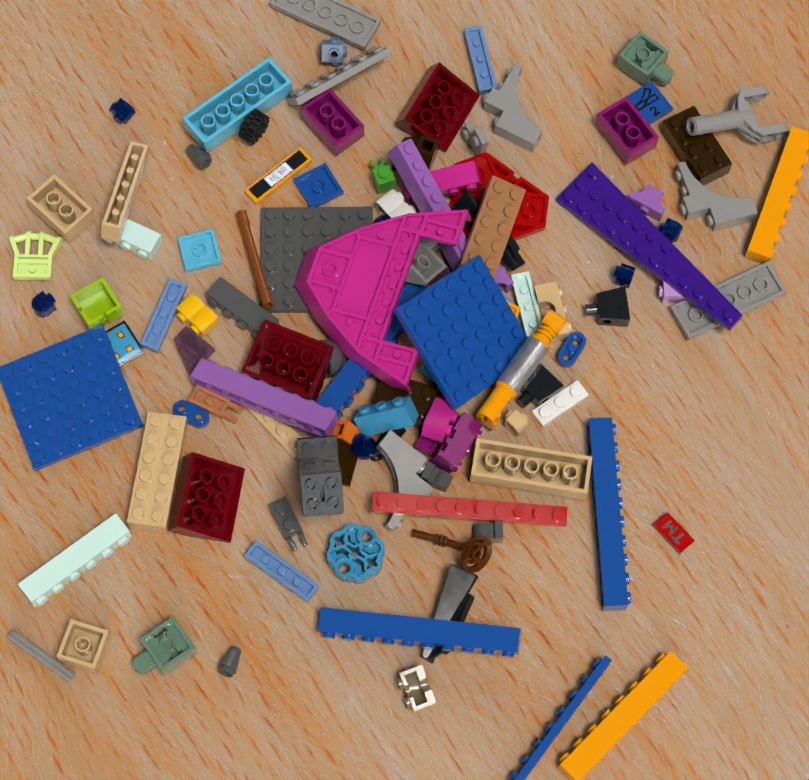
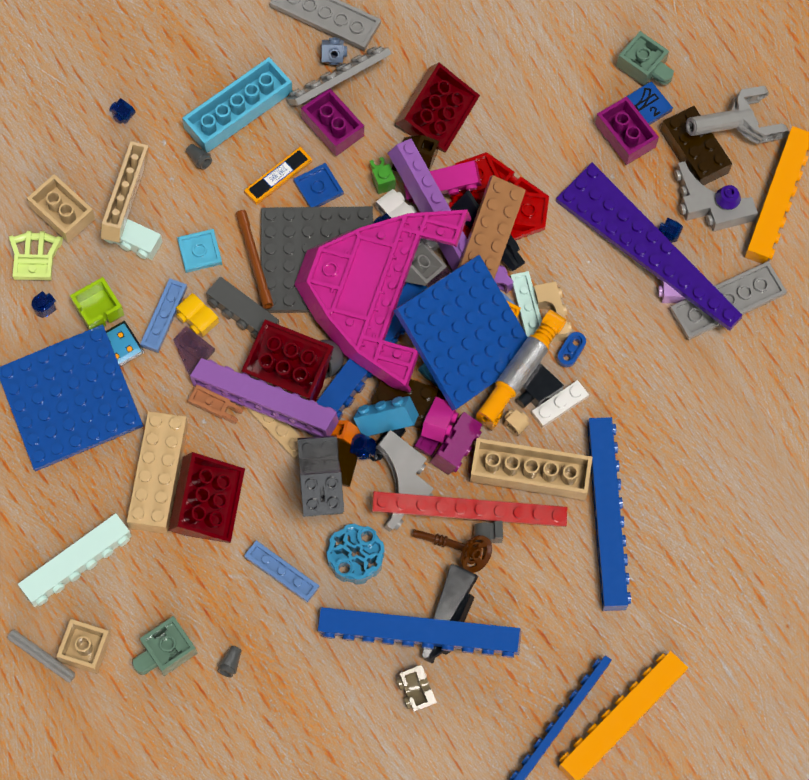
(191, 413): blue plate -> none
(254, 126): black tyre -> none
(287, 522): dark grey hinge -> none
(436, 478): dark grey leg -> none
(475, 138): light grey plate -> none
(480, 59): medium blue plate -> none
(510, 119): light grey arch -> none
(610, 308): black torso -> none
(624, 275): clear blue plate -> none
(649, 202): medium lavender brick -> none
(673, 533): red tile -> none
(728, 197): none -> dark purple cone

